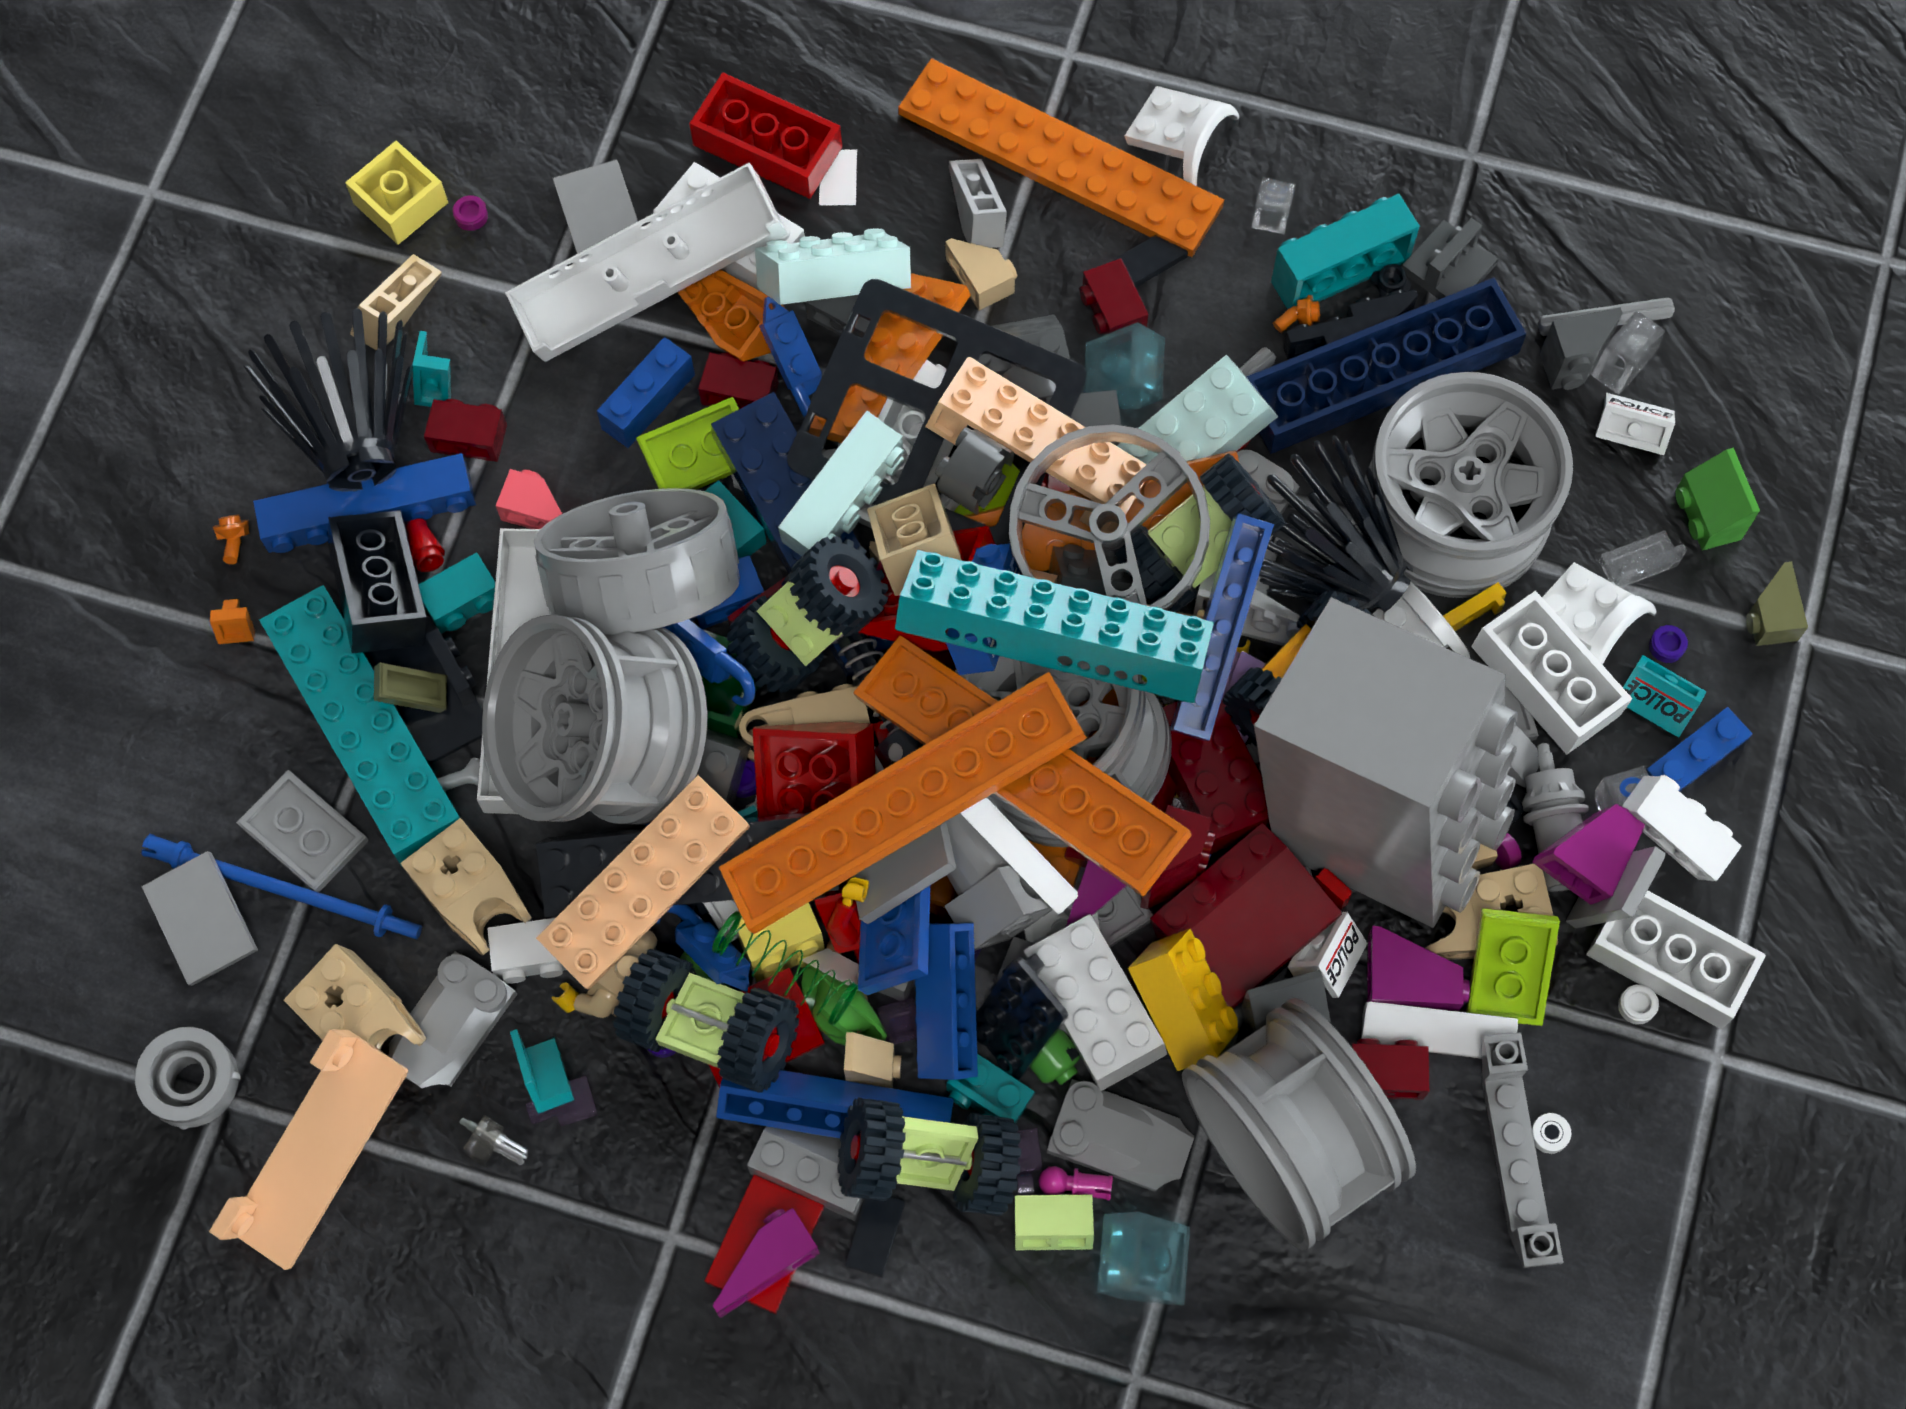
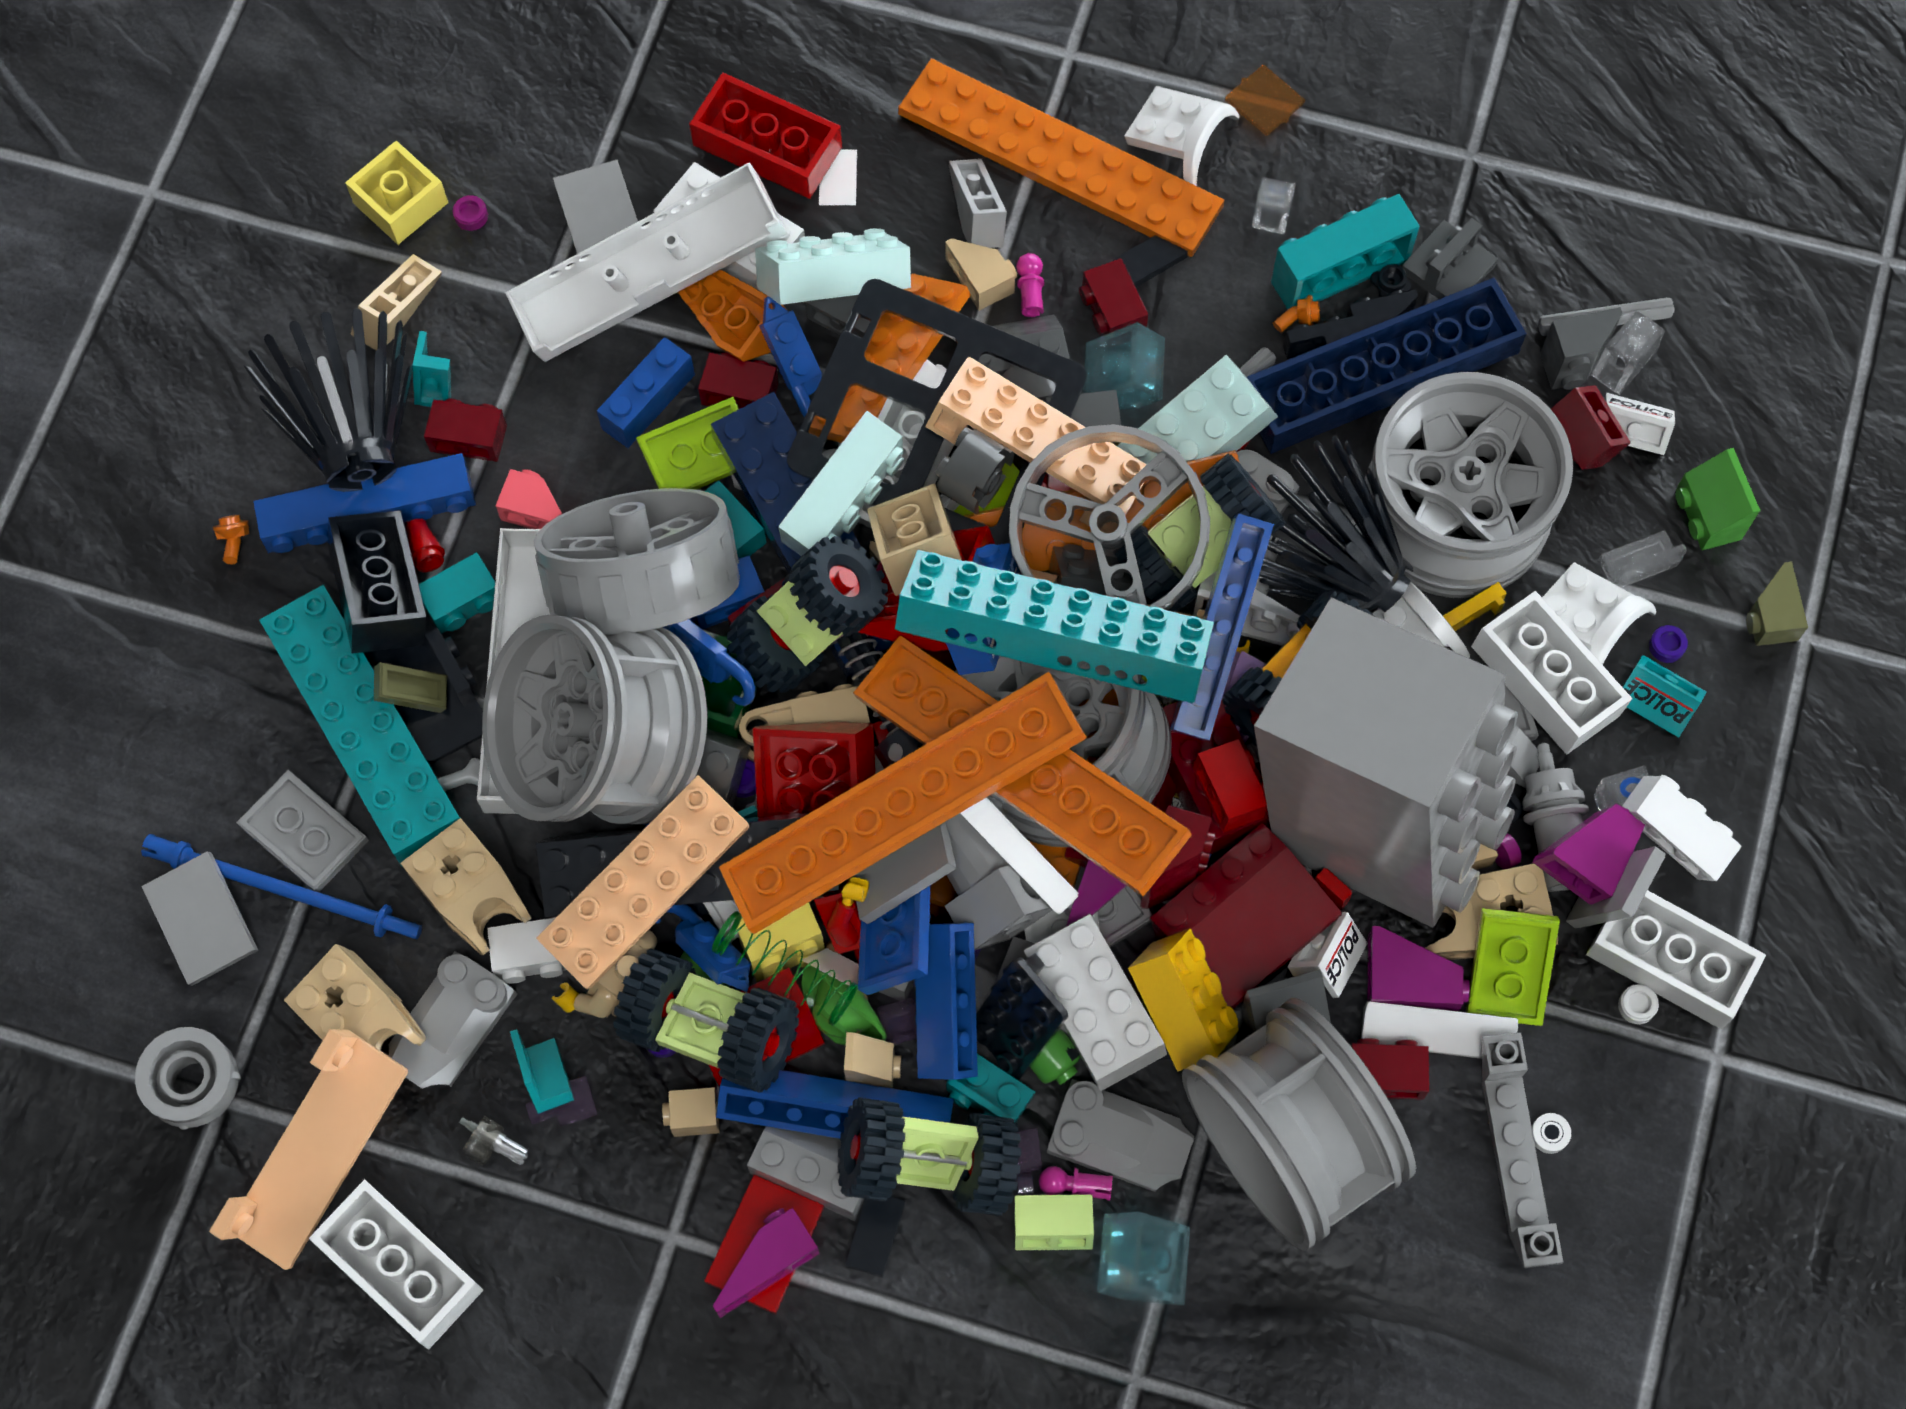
(232, 623): orange tile -> none
(396, 1264): none -> white brick
(691, 1112): none -> tan brick
(1029, 268): none -> dark pink pin
(1231, 785): none -> red brick
(1265, 100): none -> clear orange piece
(1590, 427): none -> dark red brick
(1702, 749): blue plate -> none

